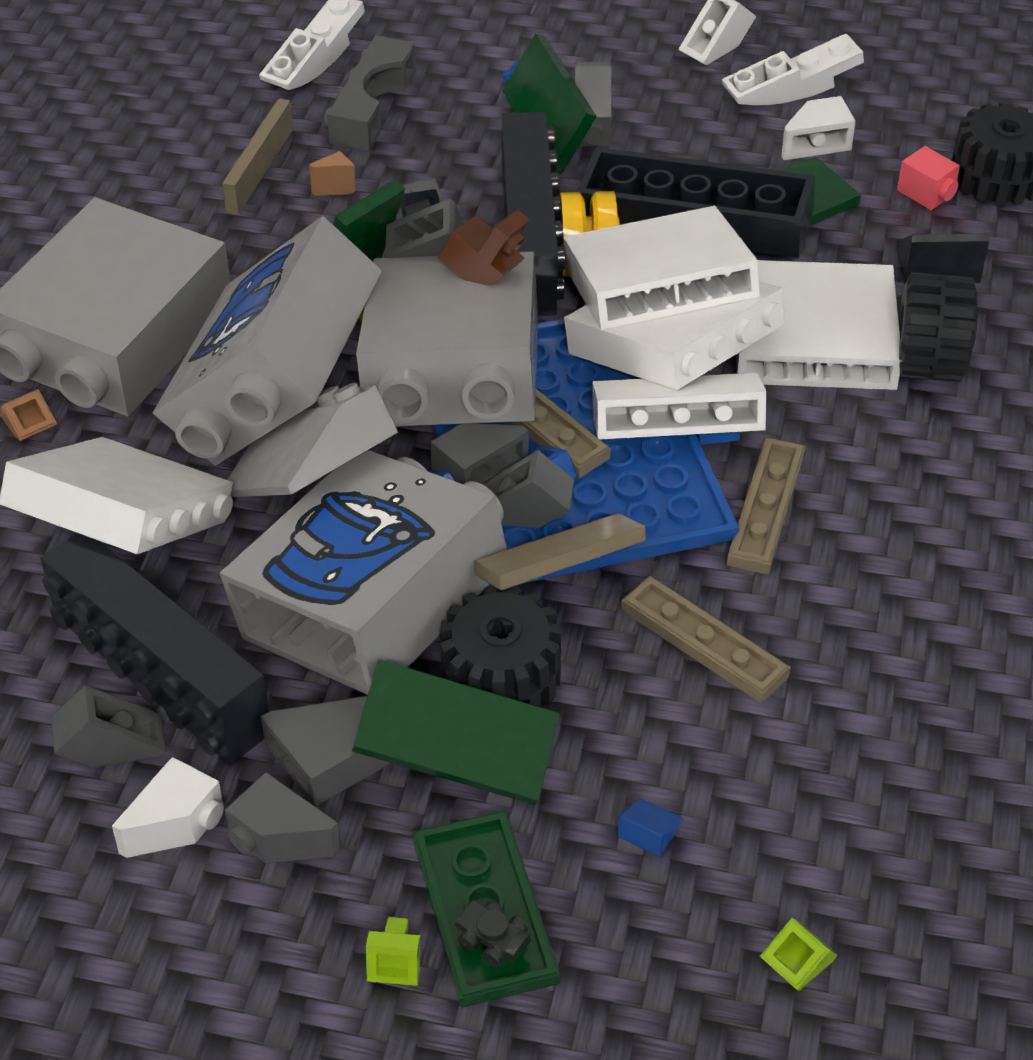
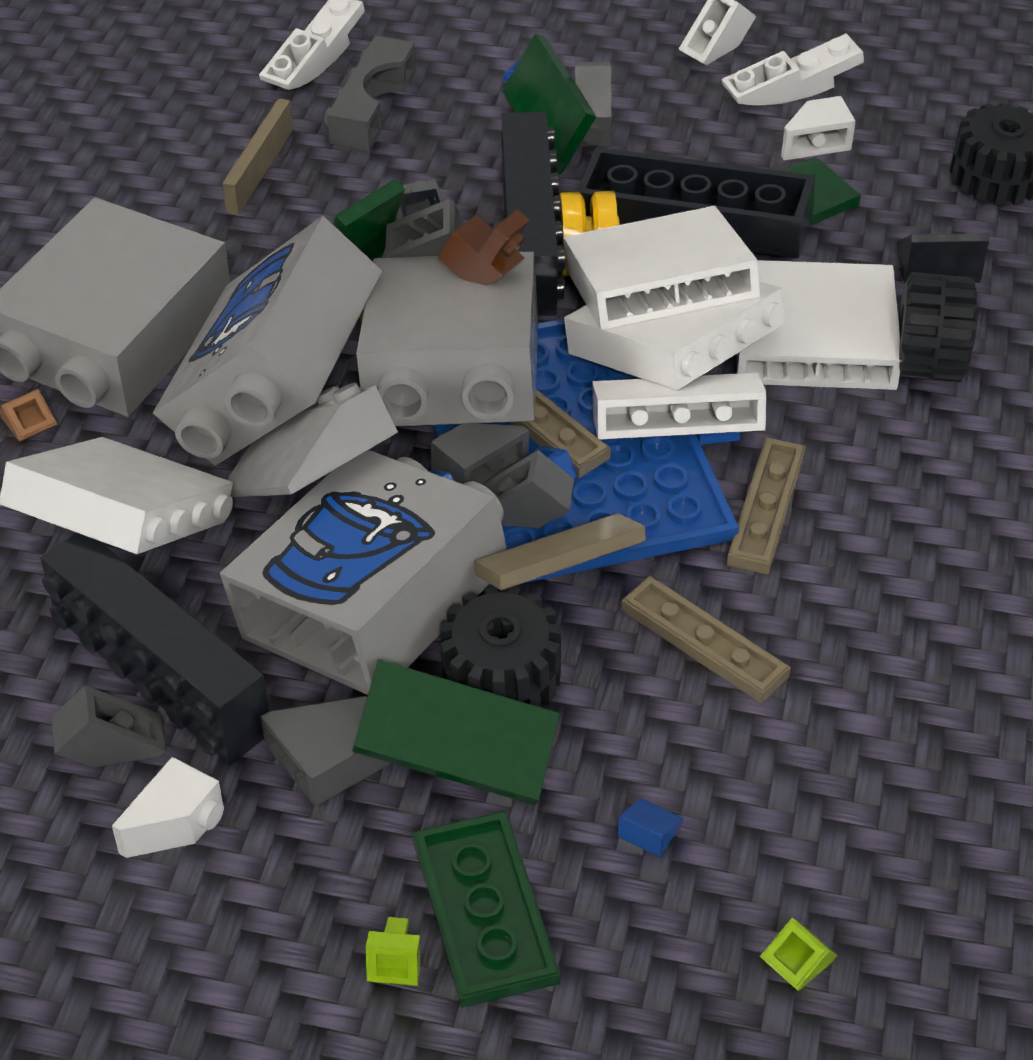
(280, 824): dark grey slope -> none
(332, 175): medium nougat slope -> none
(491, 927): pearl dark grey piece -> none
(928, 178): coral brick -> none

